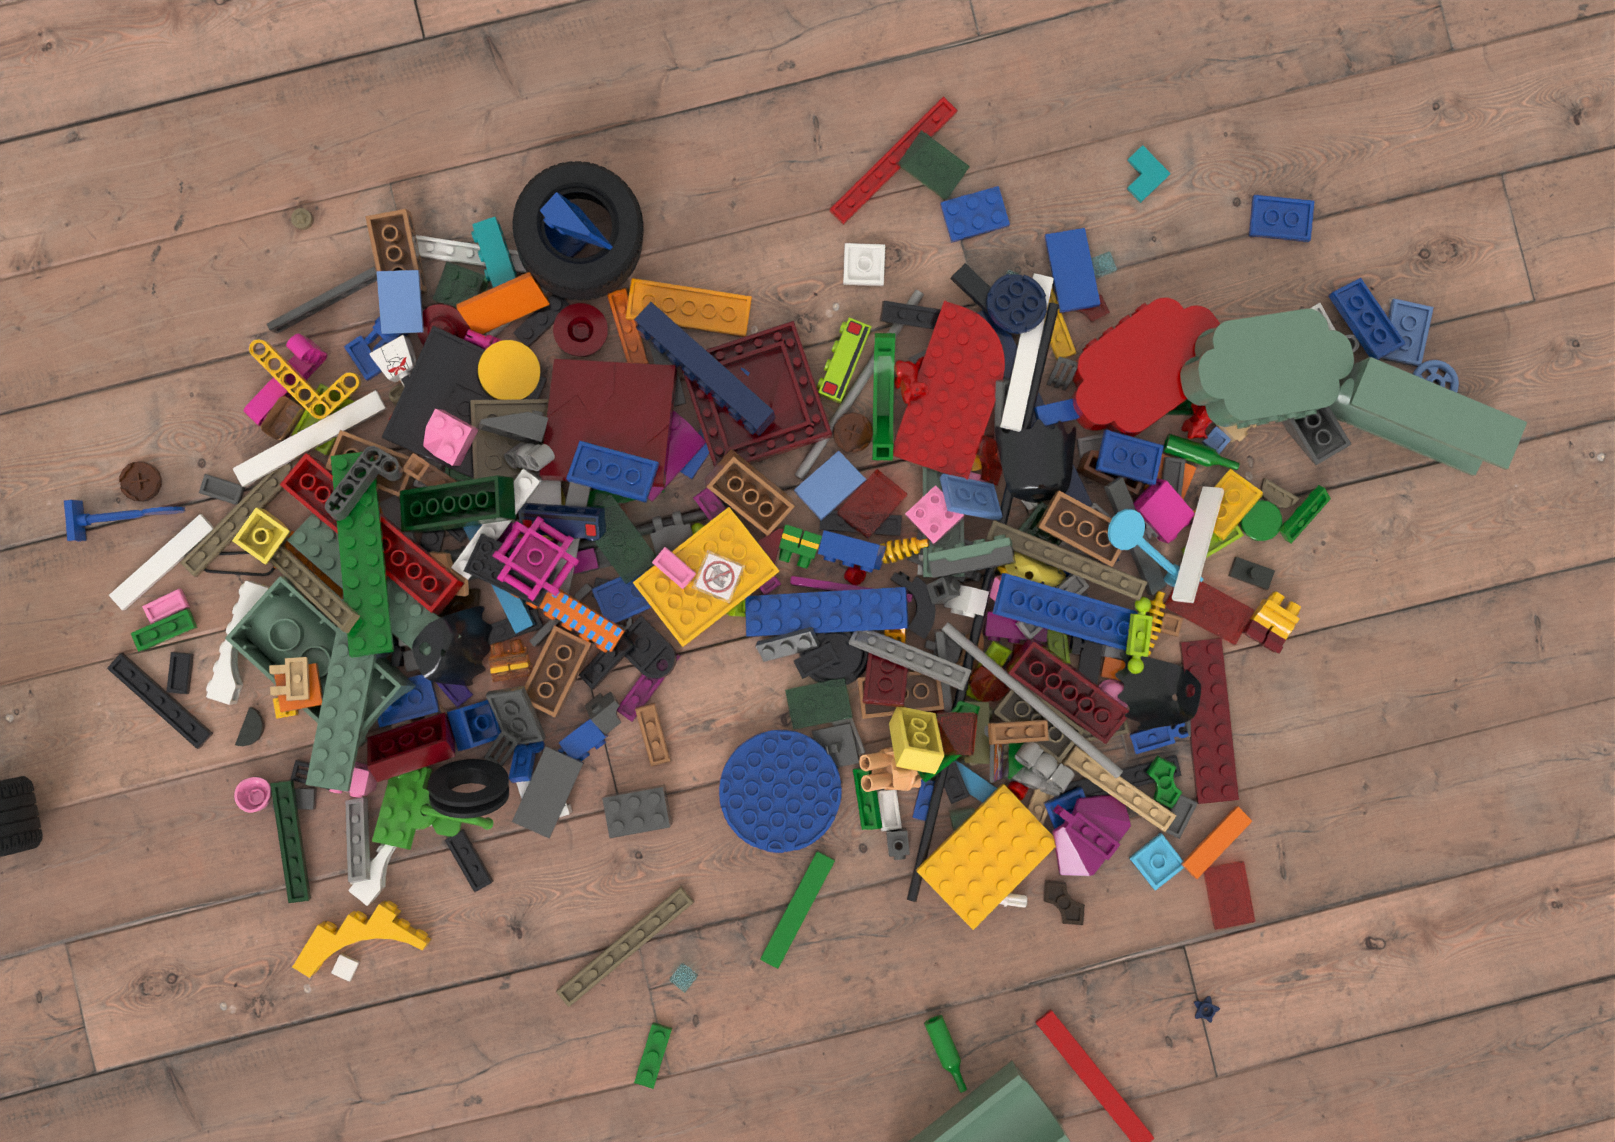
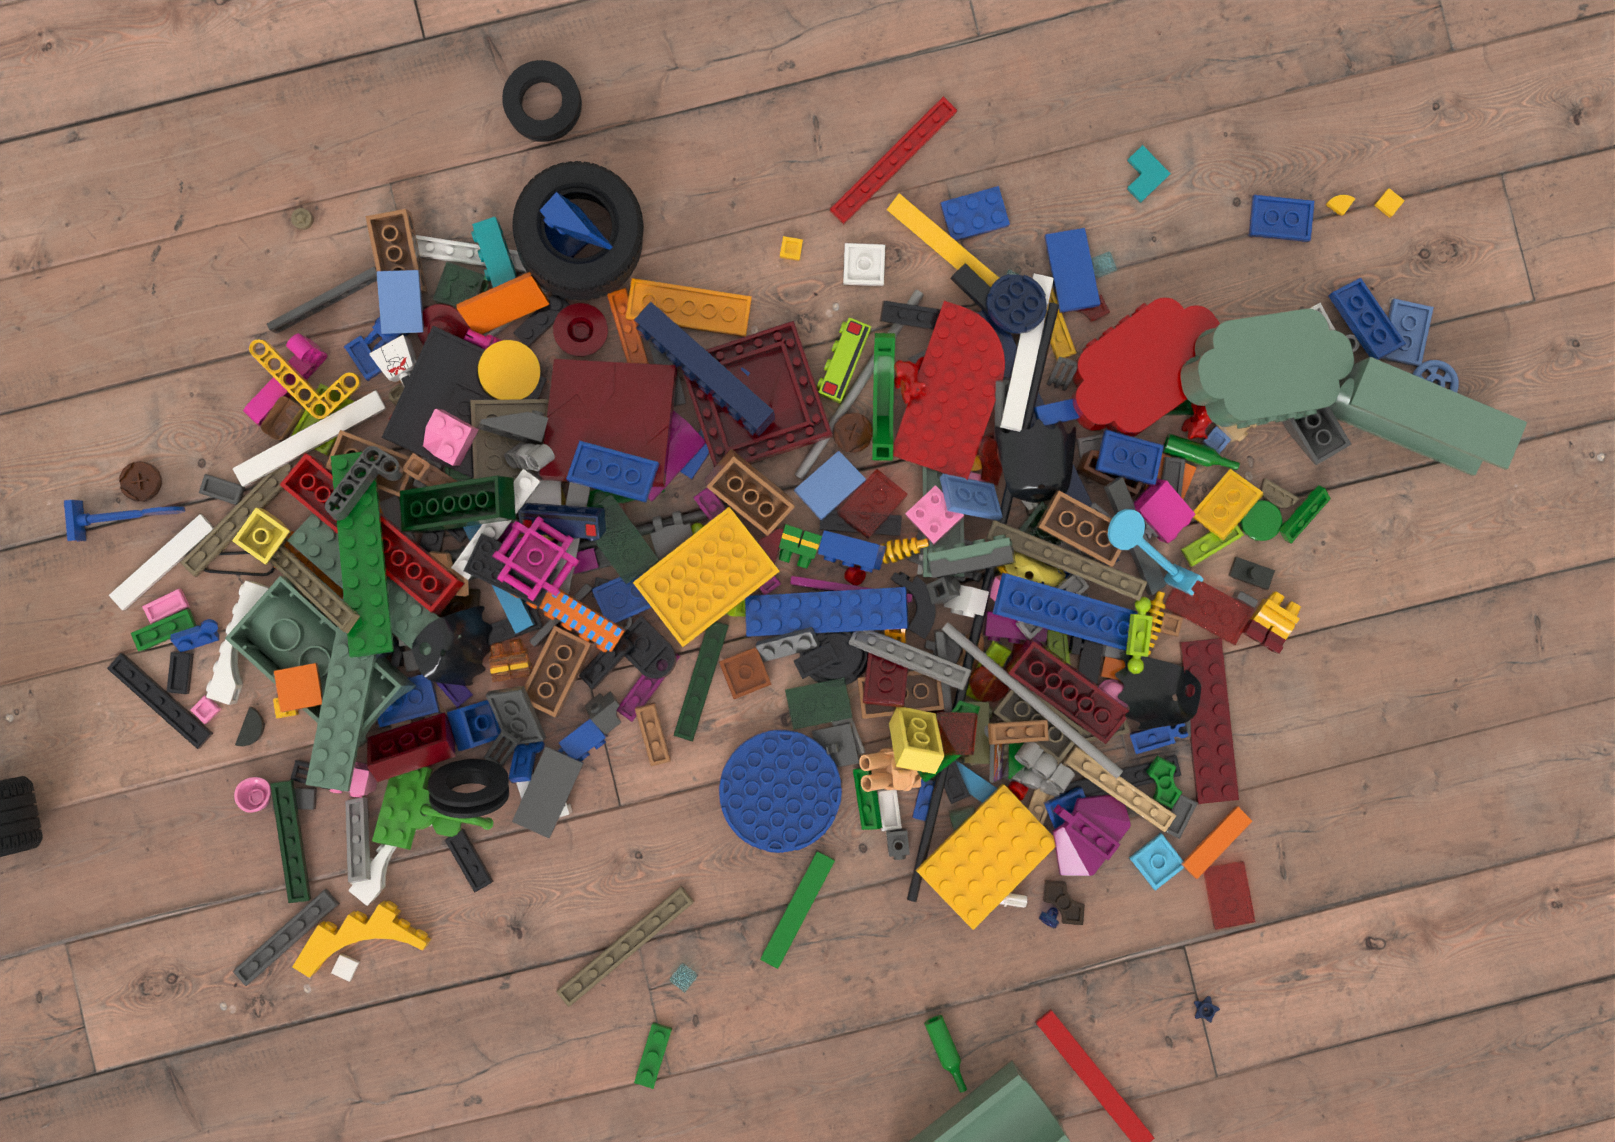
(196, 636): none -> blue hinge
(205, 709): none -> bright pink tile
(286, 937): none -> dark grey tile
(296, 679): tan plate -> none
(534, 73): none -> black tyre
(637, 811): dark grey brick -> none
(674, 568): bright pink tile -> none
(701, 681): none -> dark green tile
(718, 576): clear piece -> none
(745, 673): none -> dark orange plate
(791, 248): none -> yellow tile
(933, 165): clear green tile -> none
(938, 238): none -> yellow tile
(1050, 920): none -> clear blue tile
(1198, 544): white tile -> none
(1245, 599): none -> dark grey tile
(1340, 203): none -> yellow tile
(1389, 202): none -> yellow tile

